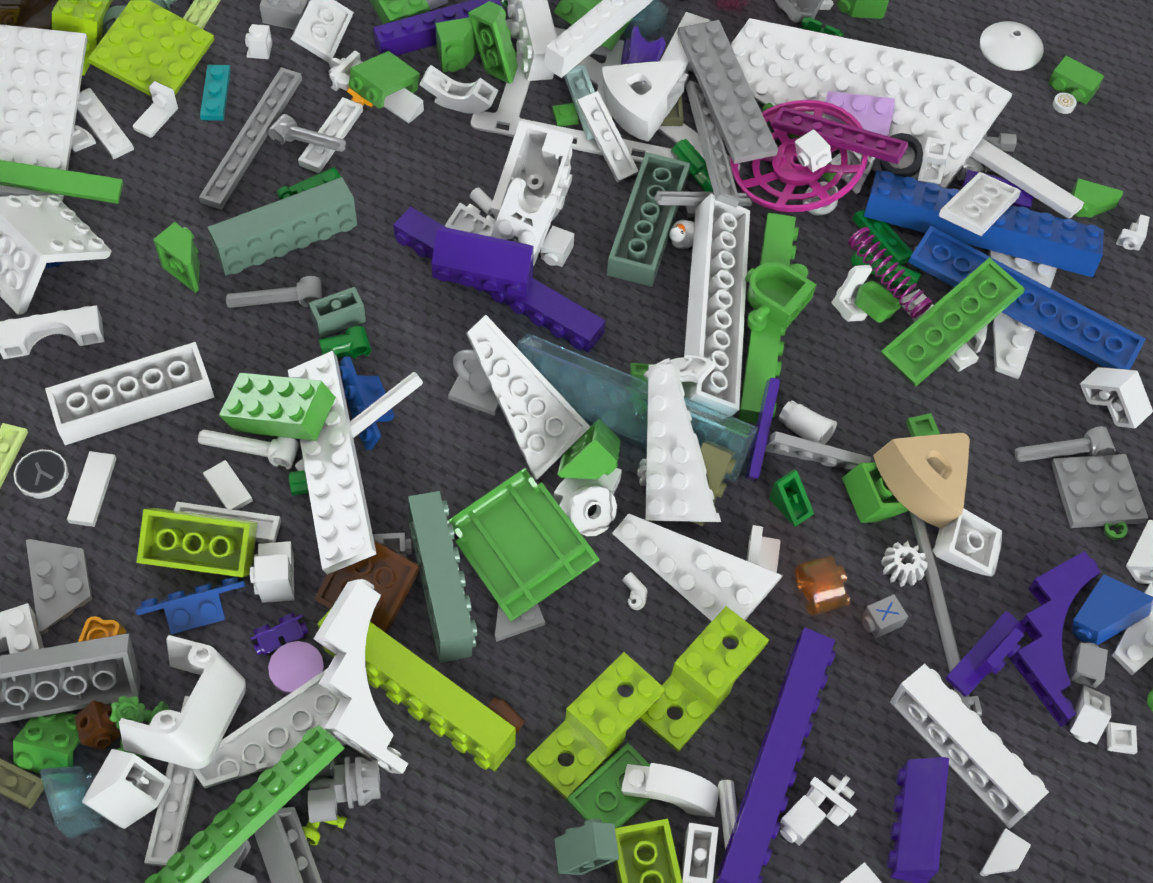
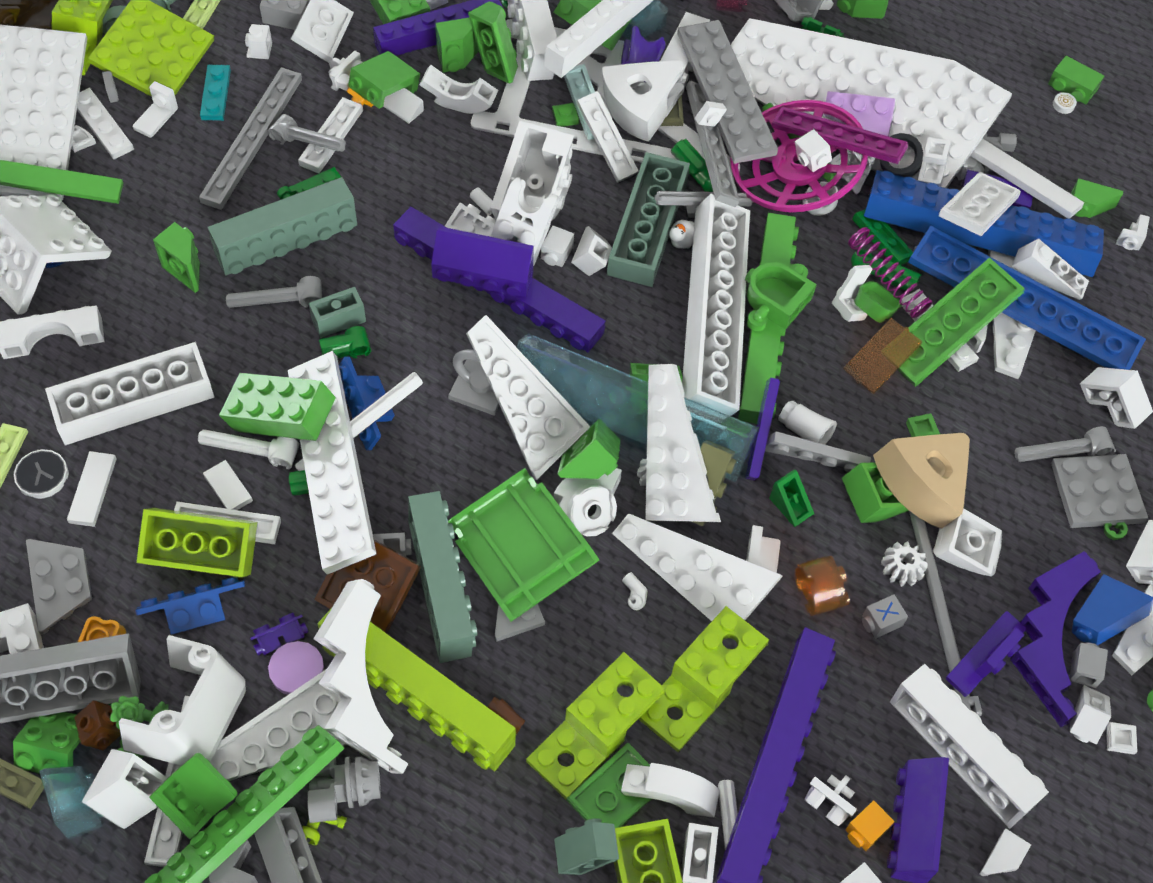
(110, 86): none -> light grey tile
(193, 794): none -> bright green bracket
(273, 572): white brick -> none
(591, 252): none -> white slope
(690, 368): white tile -> none
(710, 113): none -> white plate
(801, 821): white brick -> none
(869, 826): none -> light orange brick
(882, 355): none -> clear orange piece
(1011, 46): white dish -> none
(1049, 269): none -> white slope

